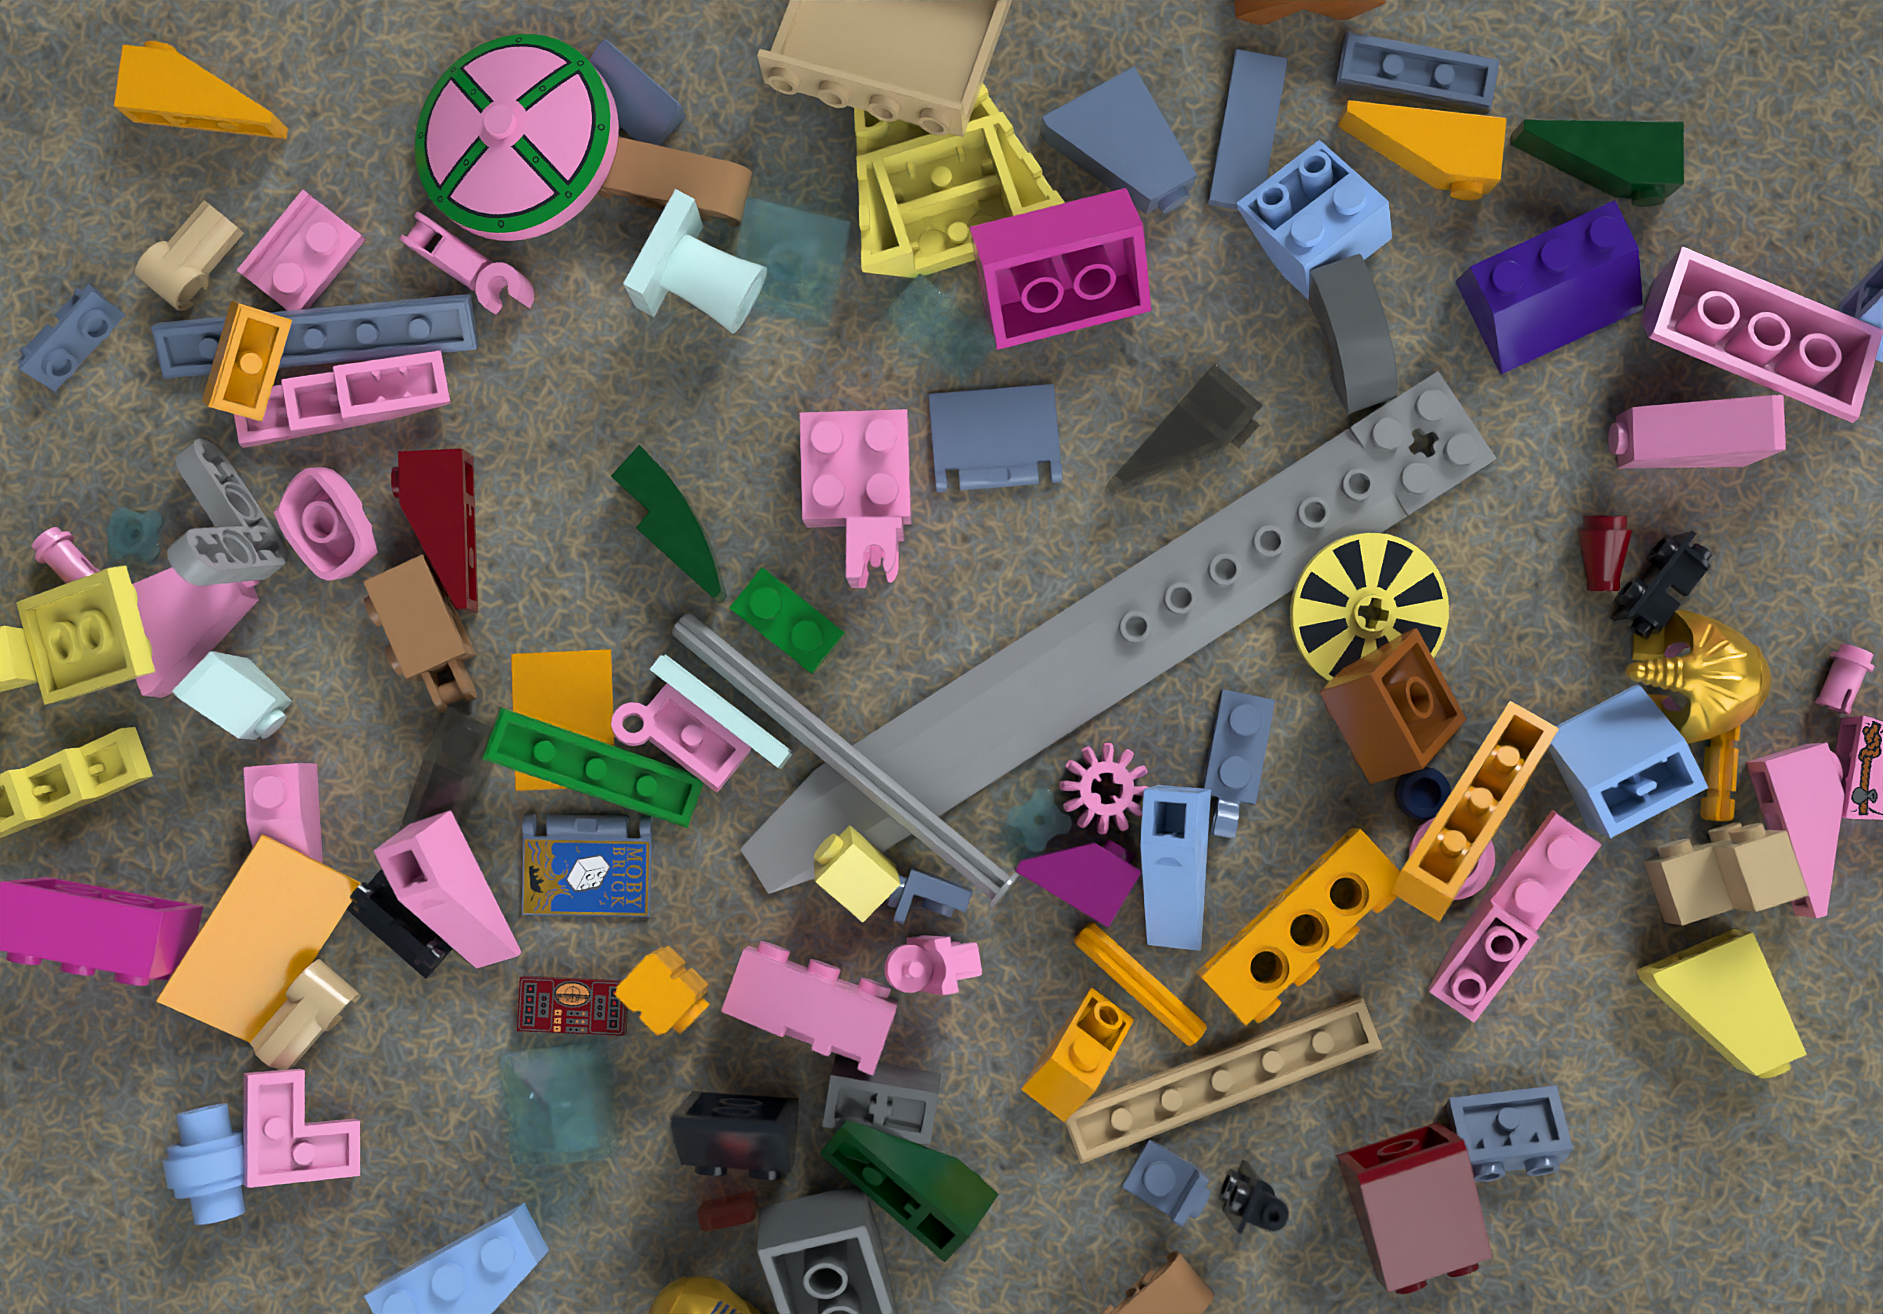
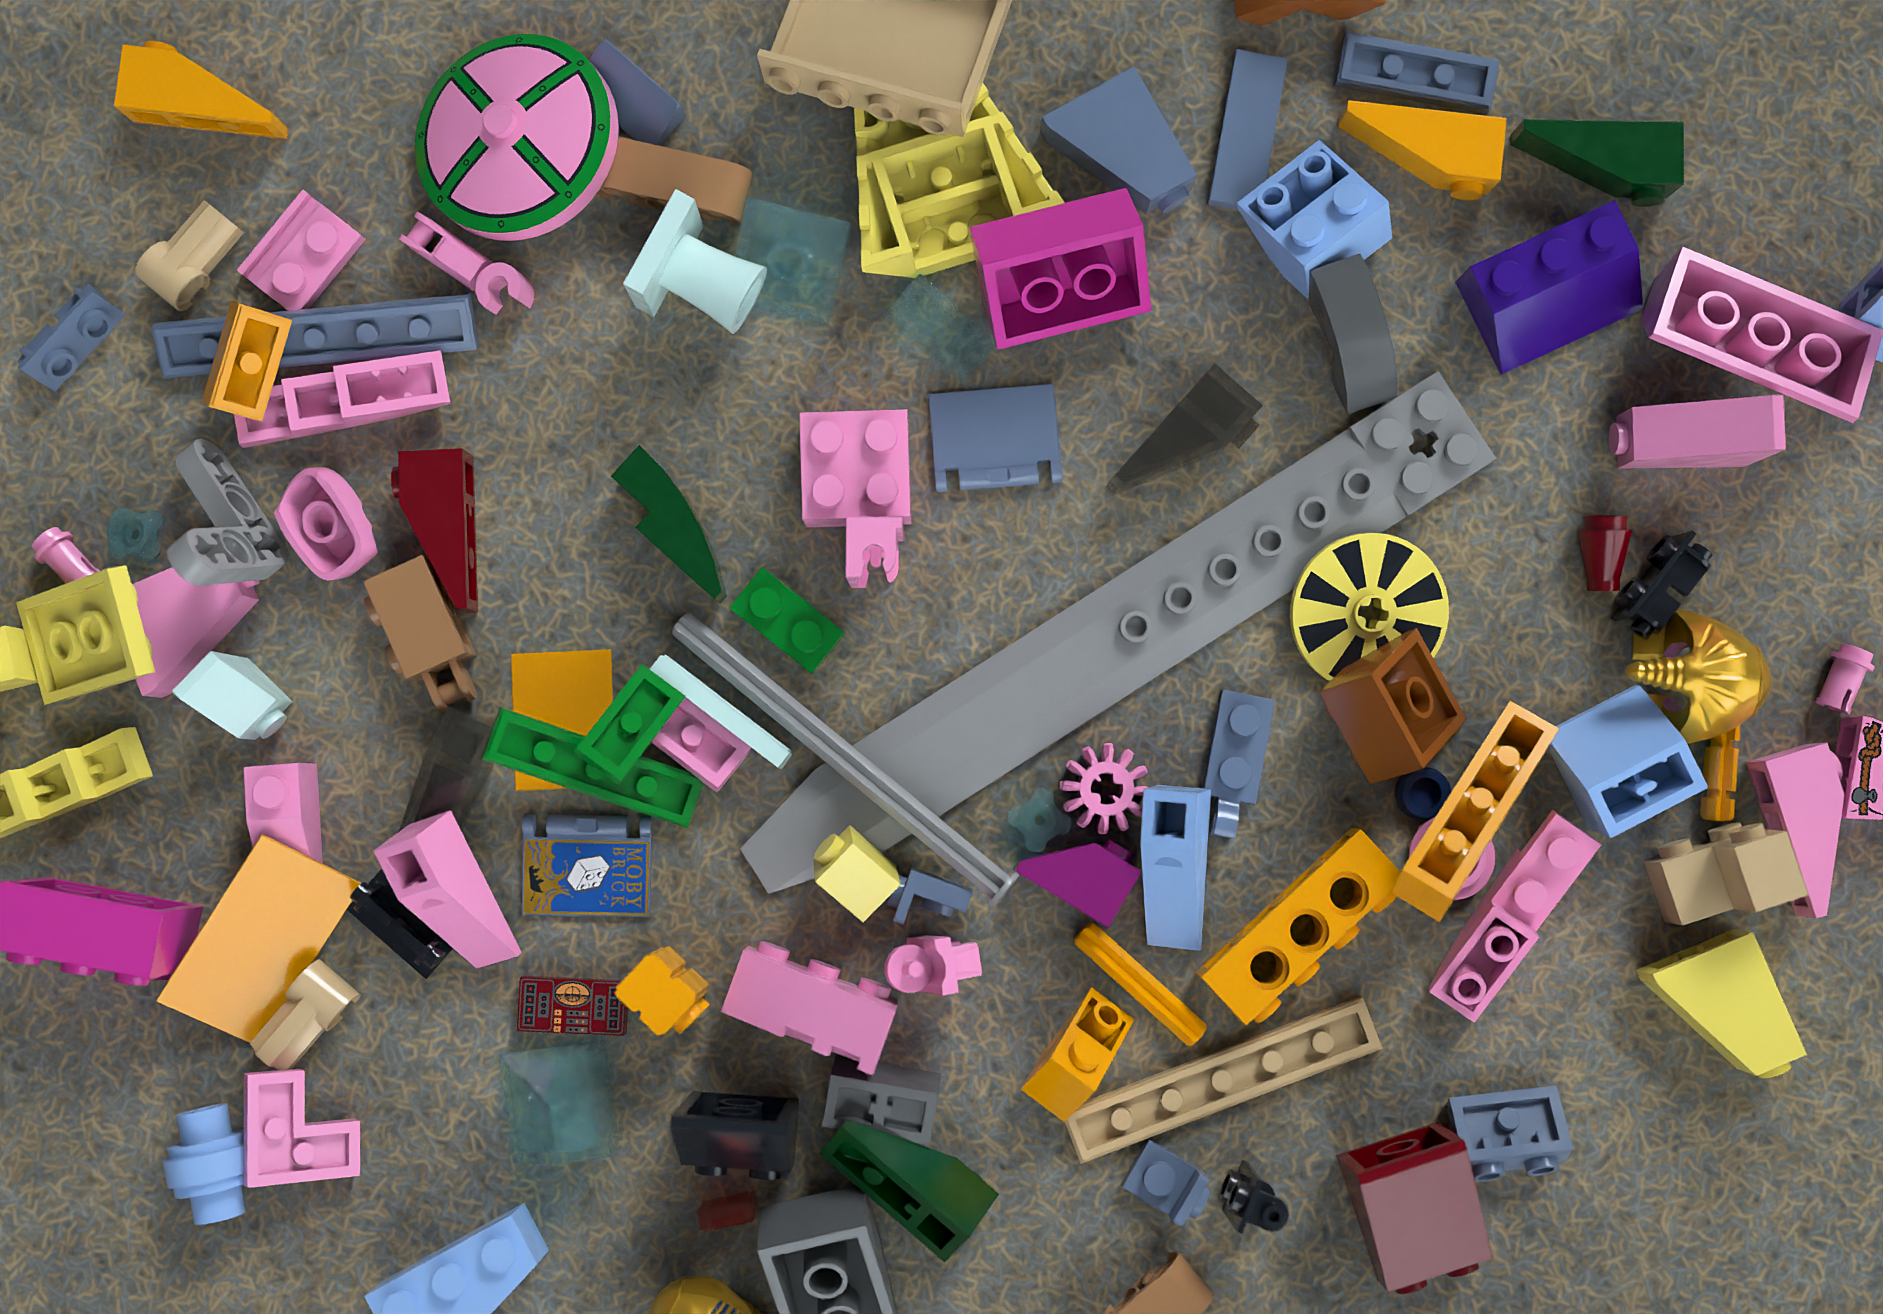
(629, 724): none -> green plate

